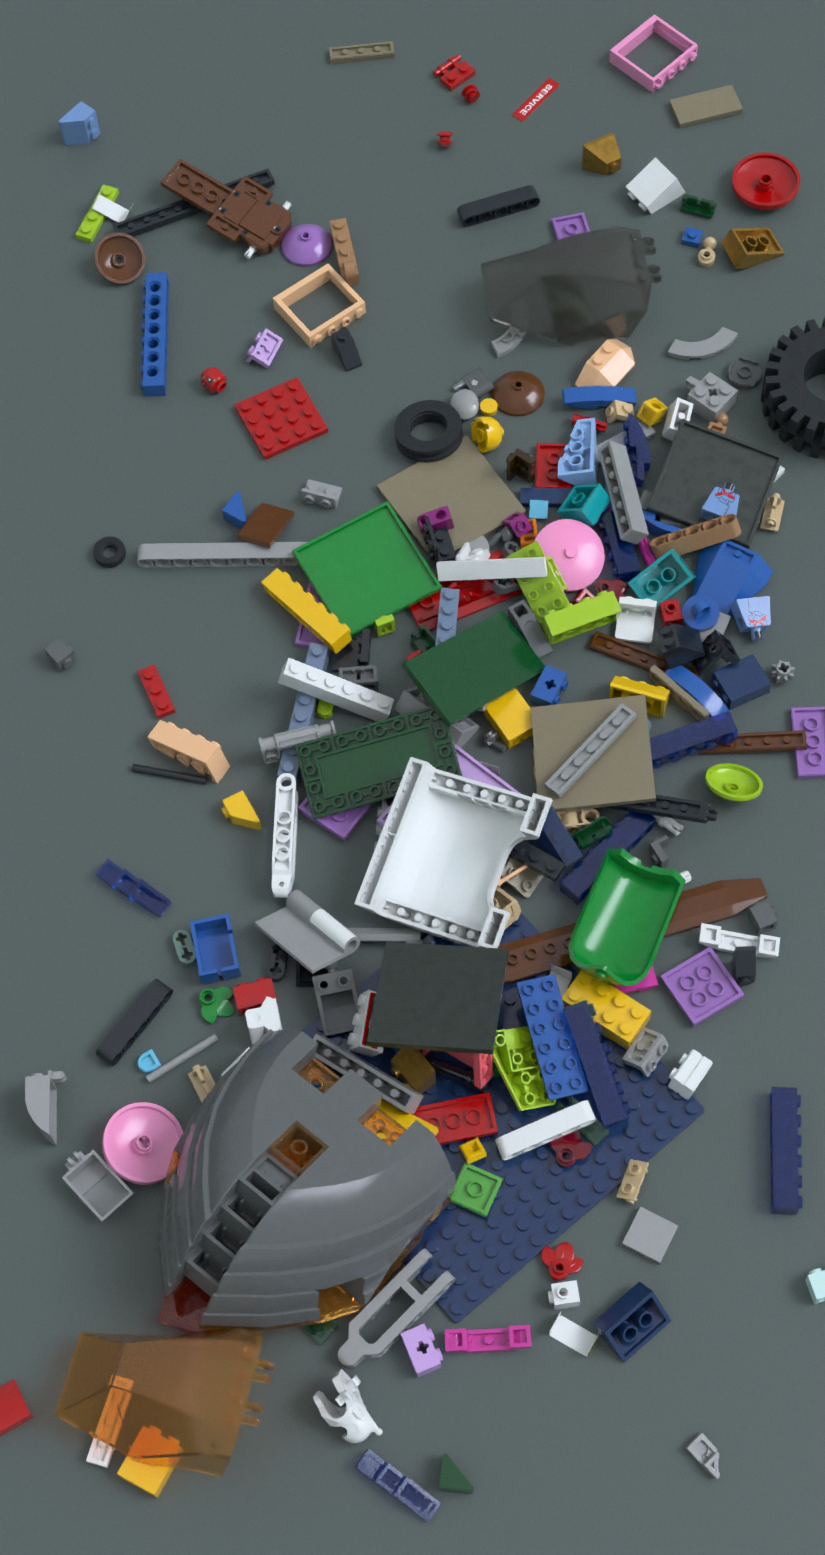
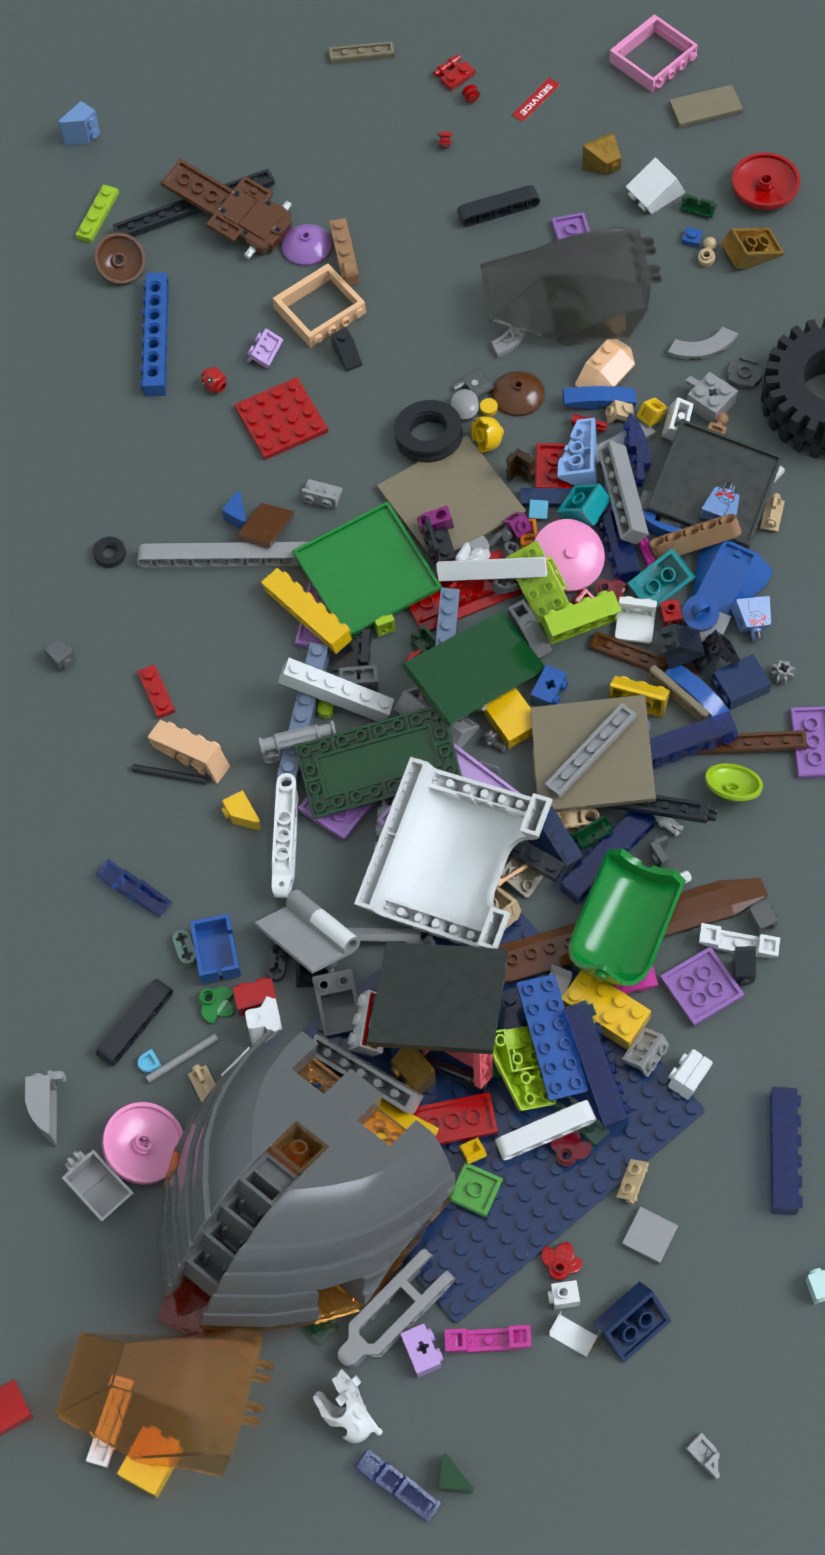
(110, 209): white sticker -> none

